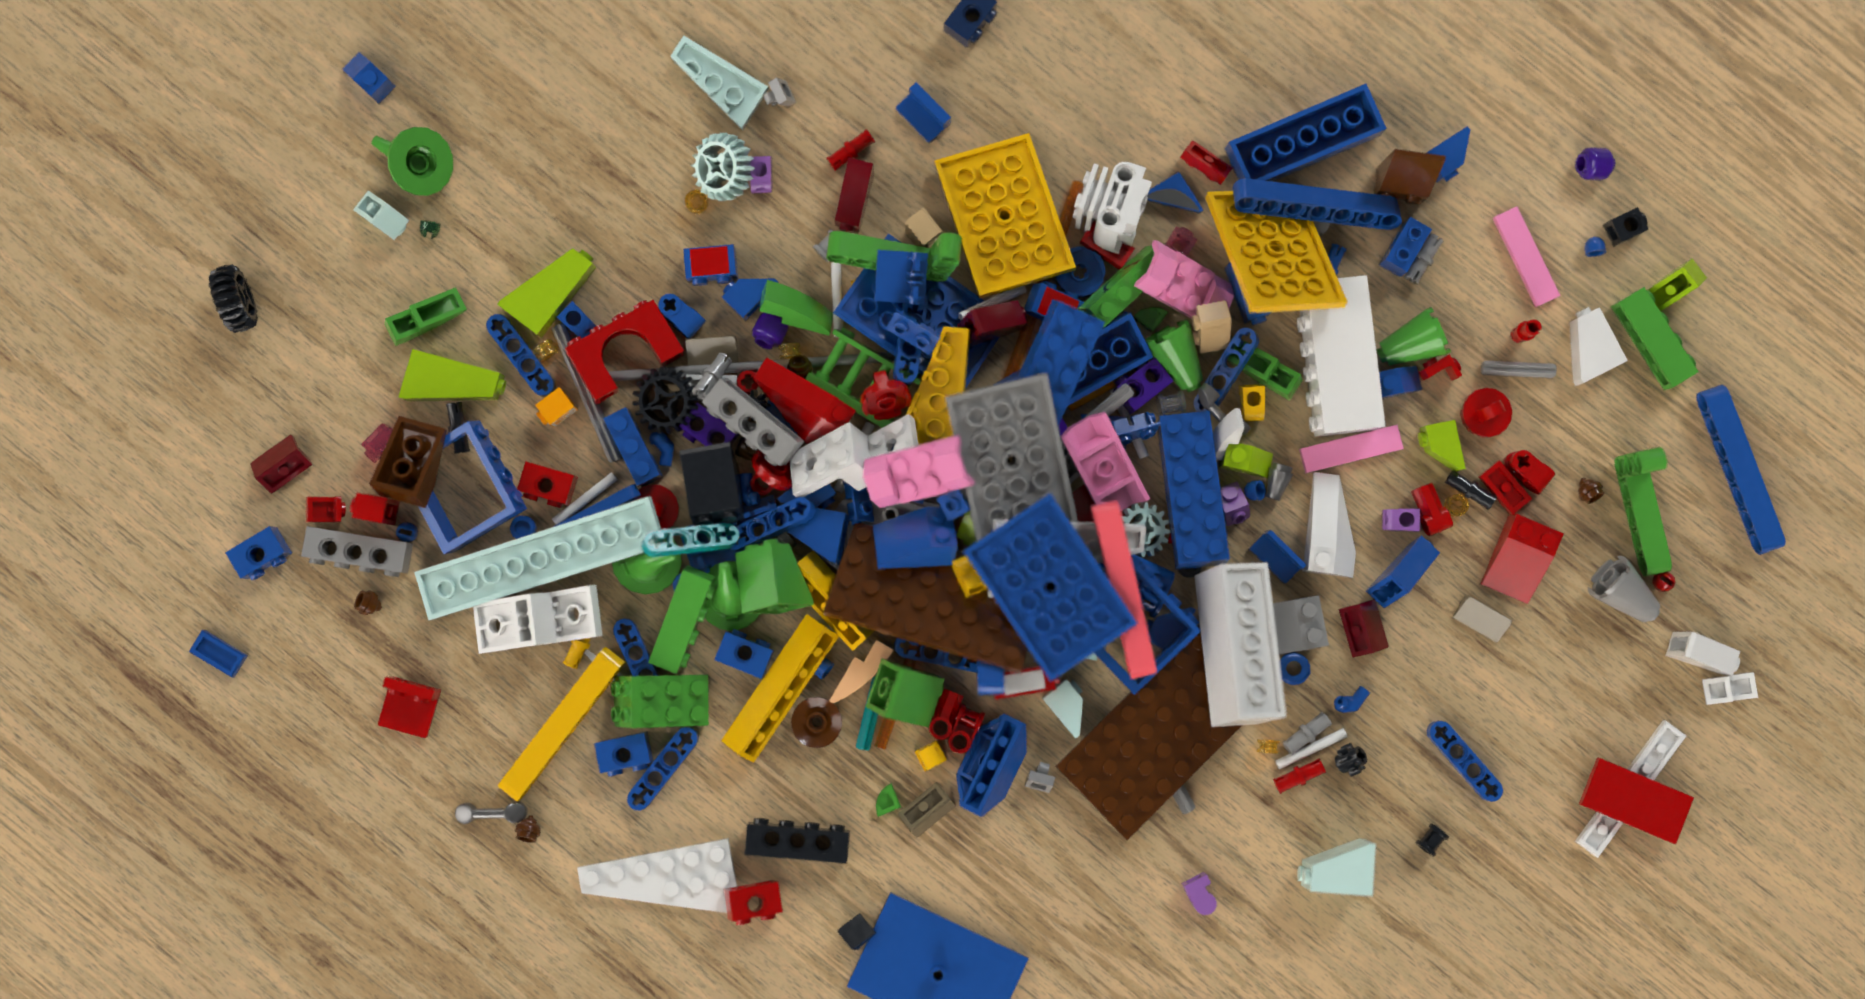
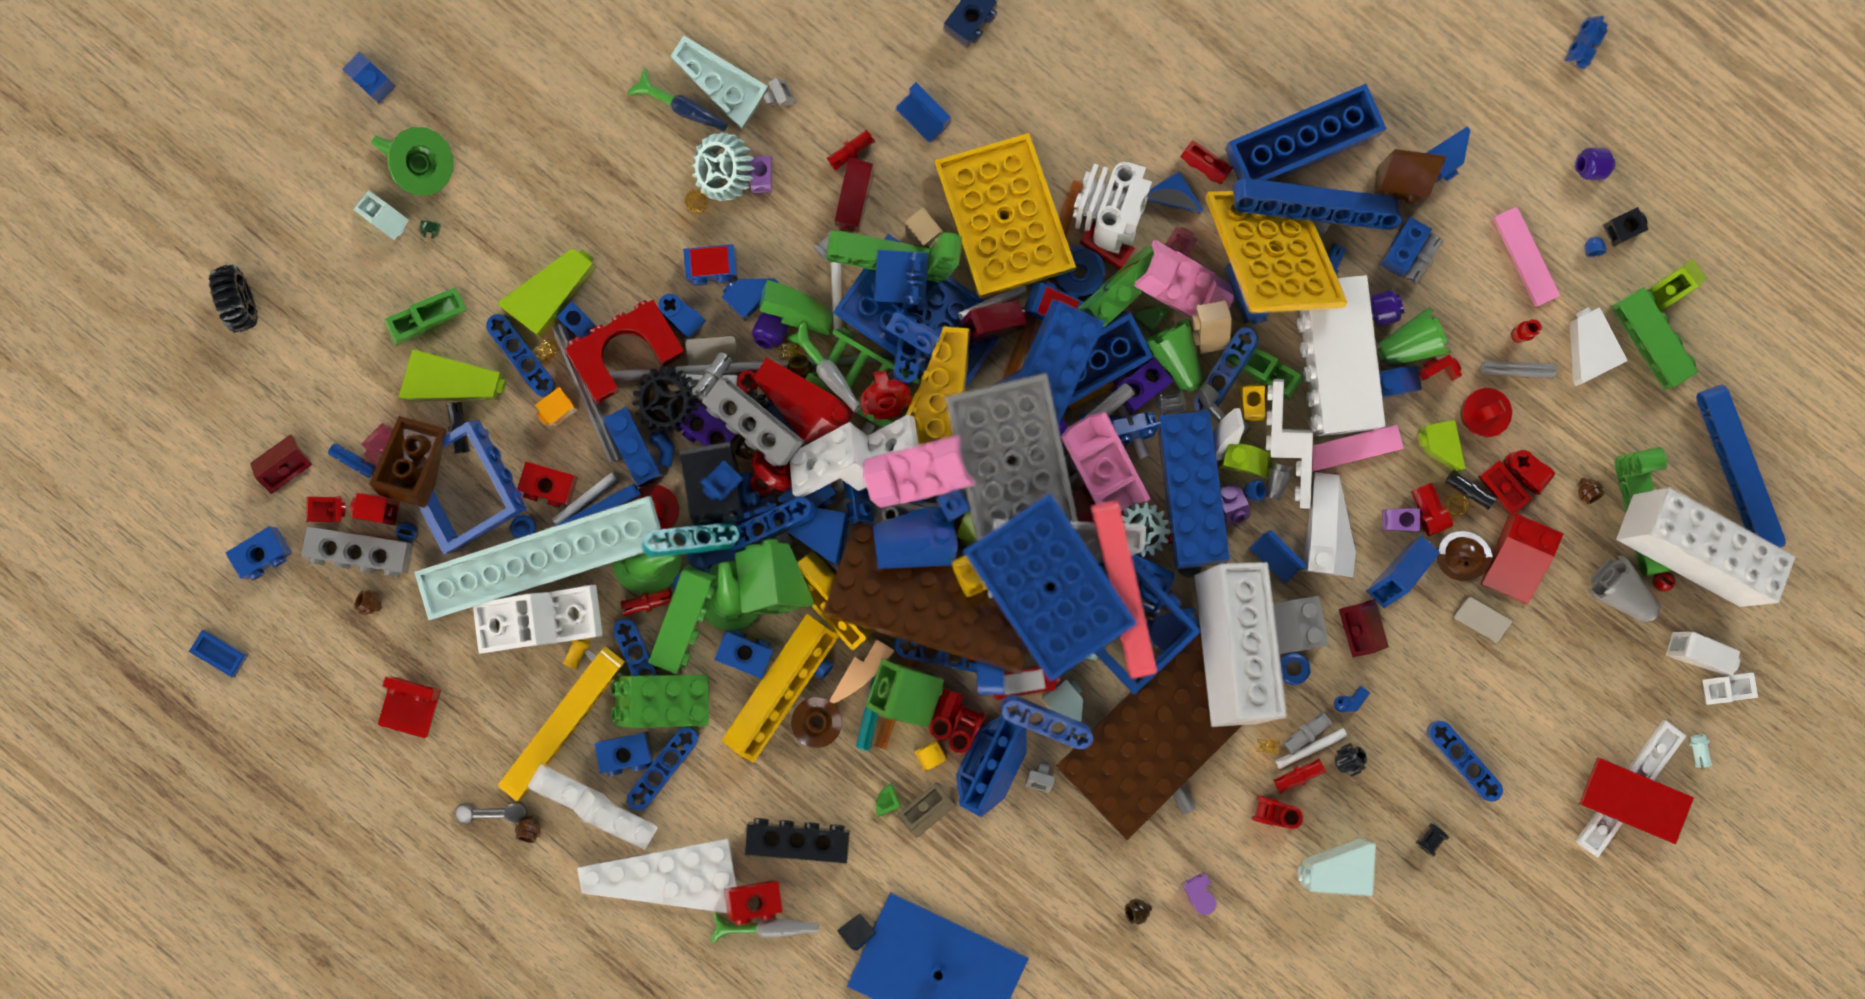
(352, 460): none -> blue axle
(592, 806): none -> white bracket
(646, 602): none -> red pin
(679, 104): none -> dark blue piece
(721, 482): none -> blue bracket
(764, 928): none -> light grey piece
(825, 368): none -> light grey piece
(1045, 724): none -> blue beam
(1137, 911): none -> dark brown plate
(1275, 813): none -> red piece
(1290, 443): none -> white bracket
(1386, 308): none -> dark purple head
(1463, 556): none -> reddish brown helmet
(1591, 32): none -> blue hinge
(1700, 750): none -> light aqua pin
(1705, 547): none -> white brick

